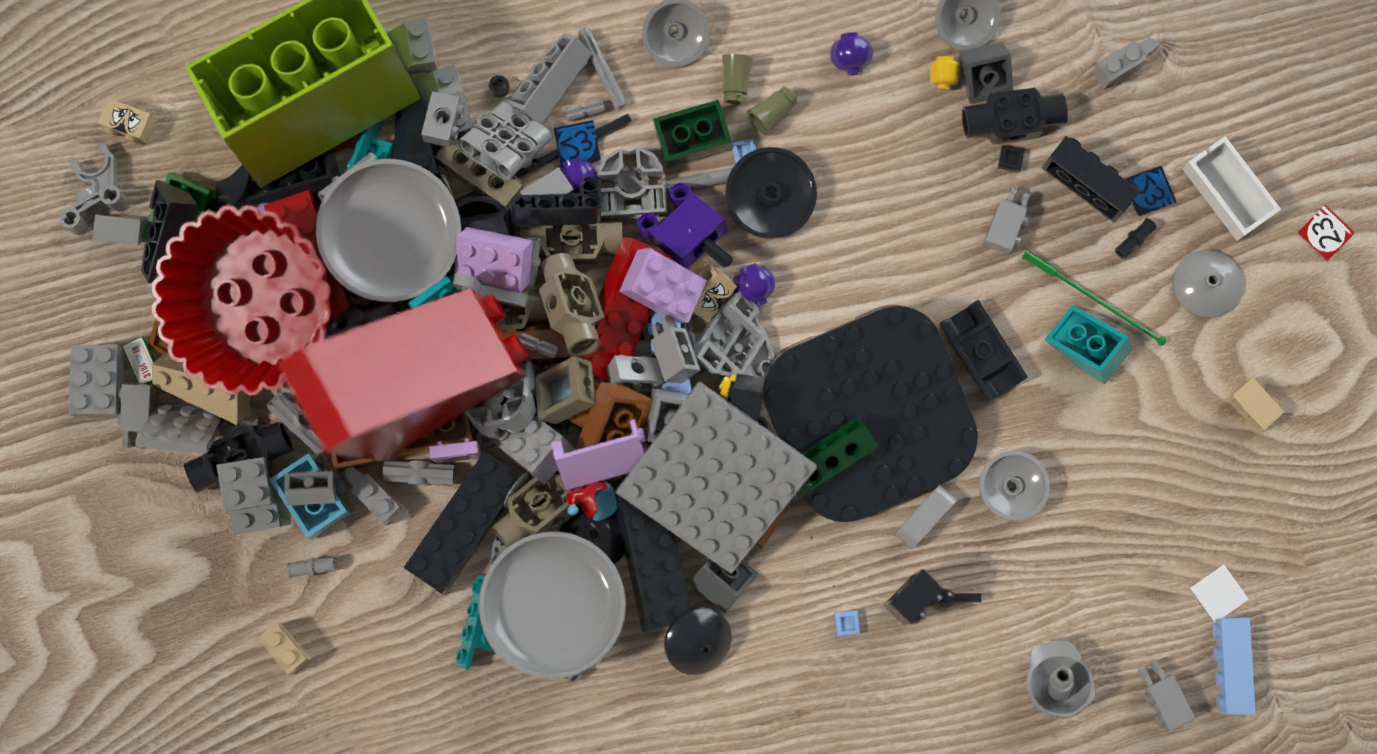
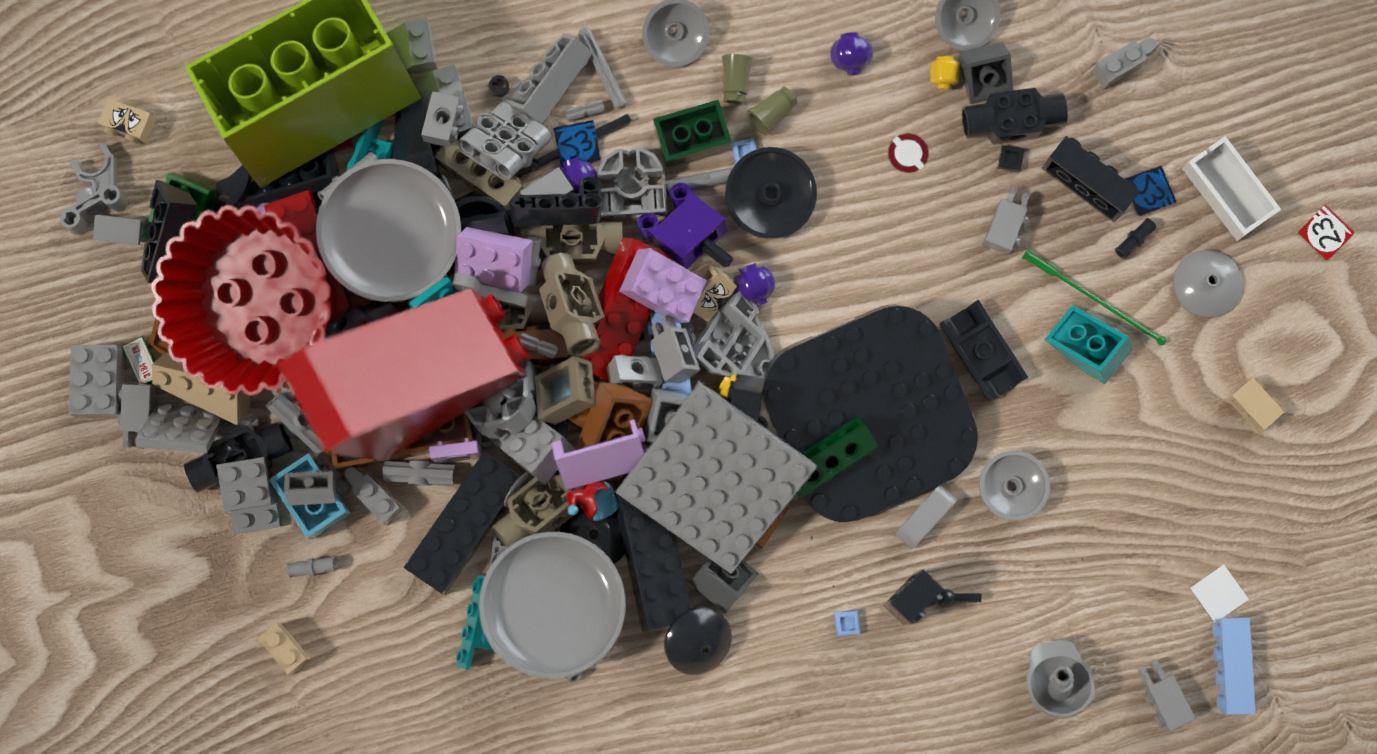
(908, 153): none -> sticker

